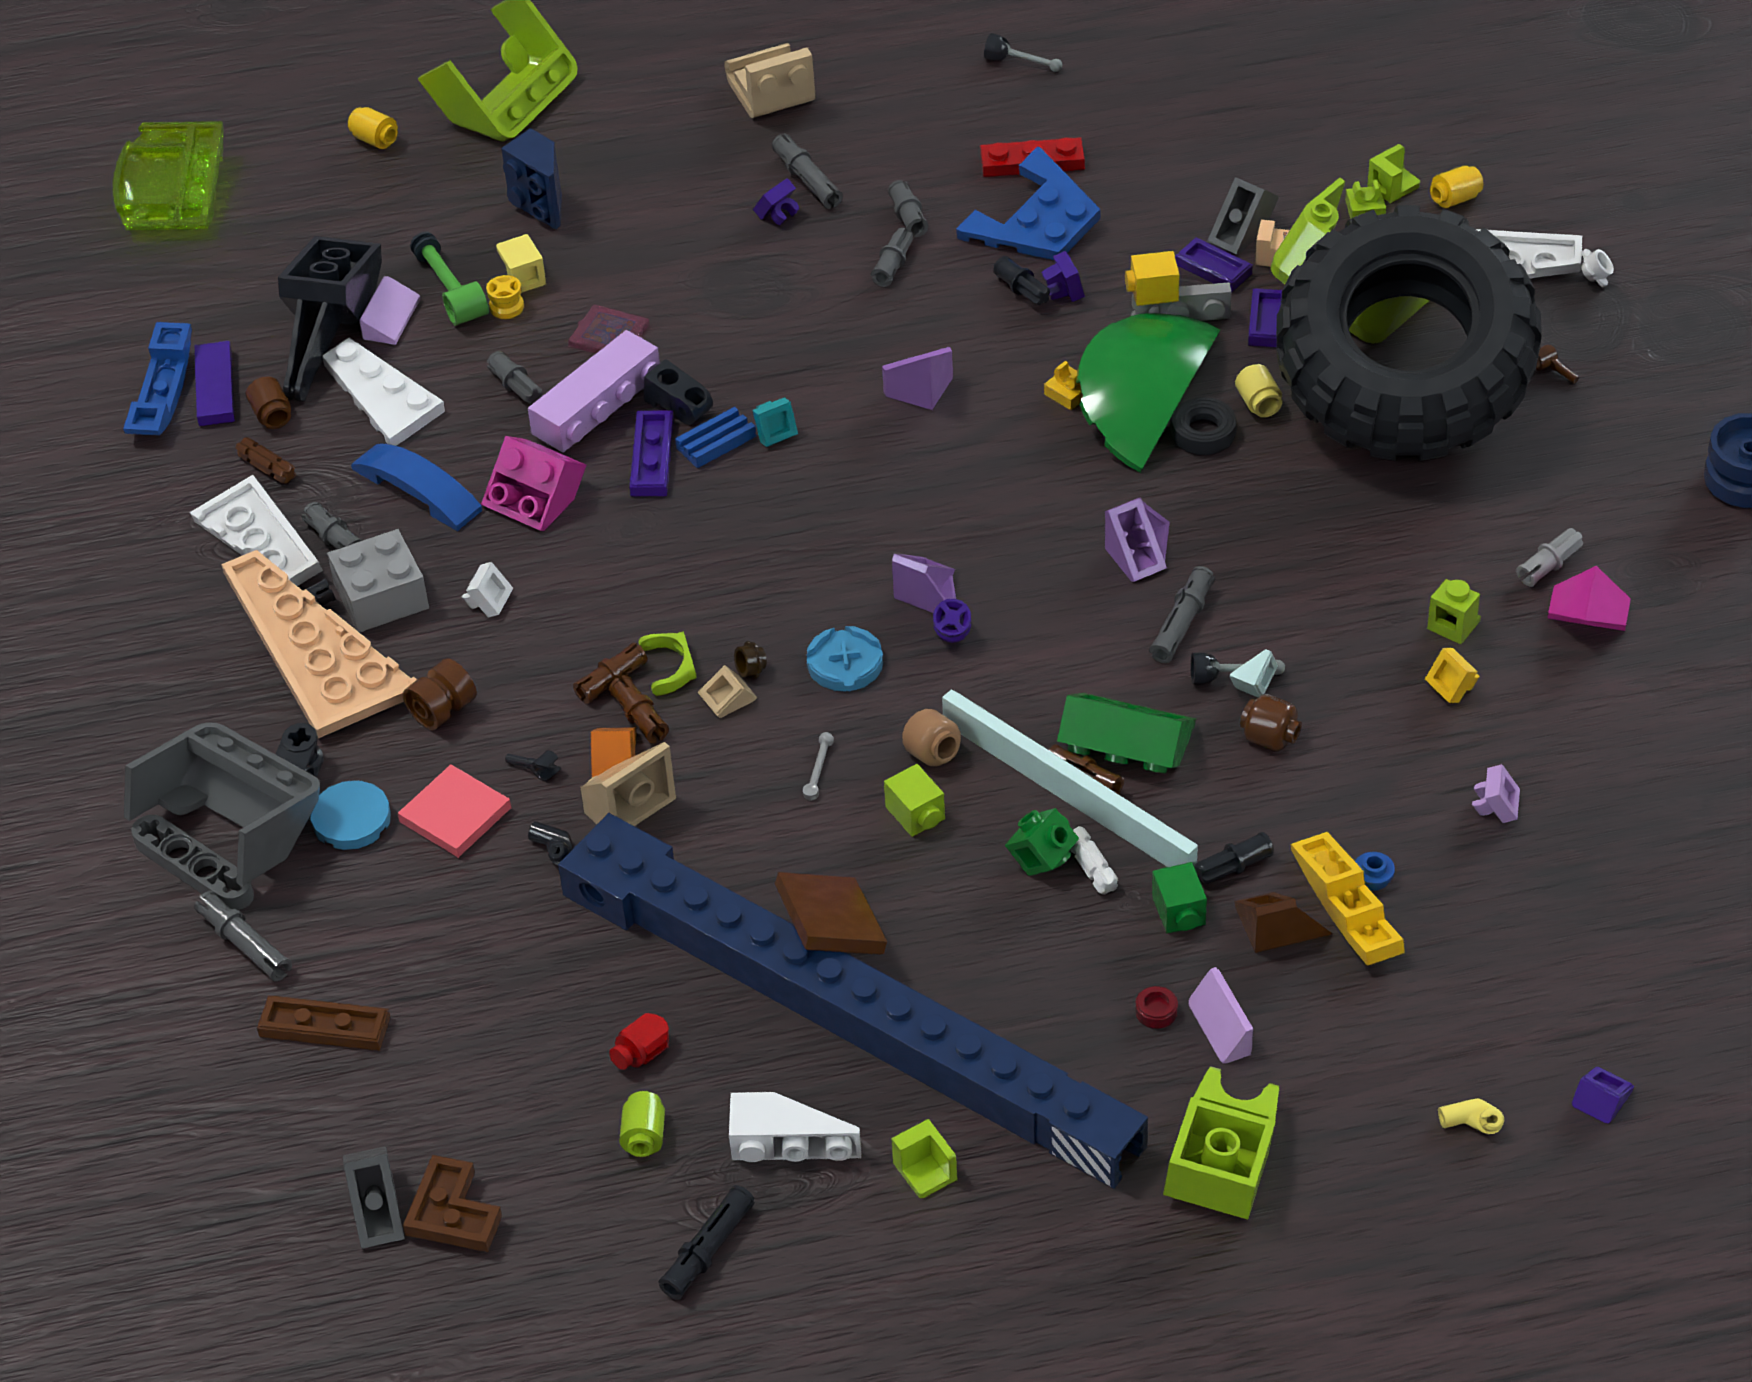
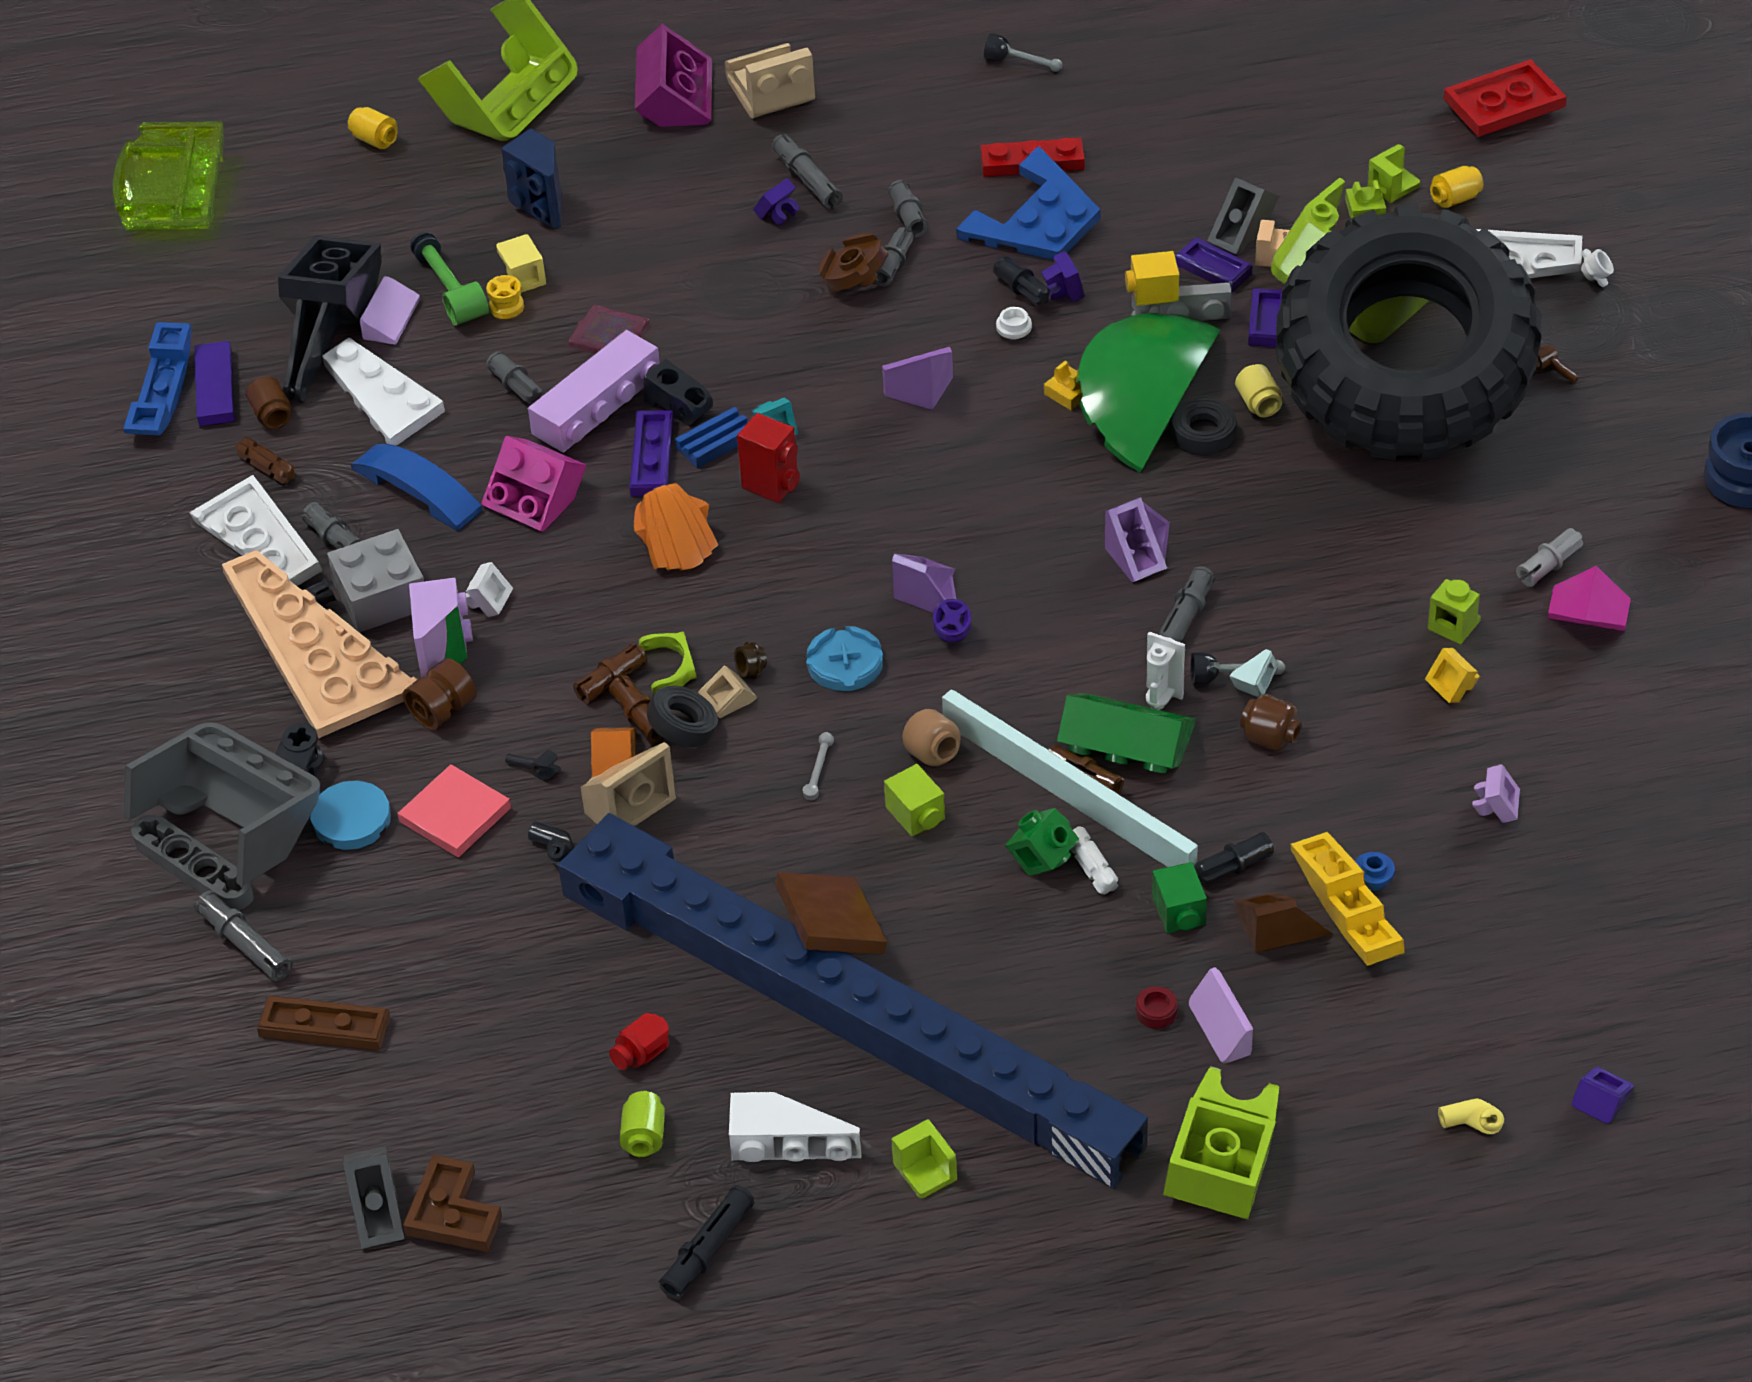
(439, 622): none -> lavender slope
(672, 80): none -> magenta slope
(674, 528): none -> orange hair
(675, 729): none -> black tyre
(768, 457): none -> red brick
(853, 263): none -> reddish brown plate
(1013, 323): none -> white plate
(1164, 670): none -> white hinge
(1504, 97): none -> red plate

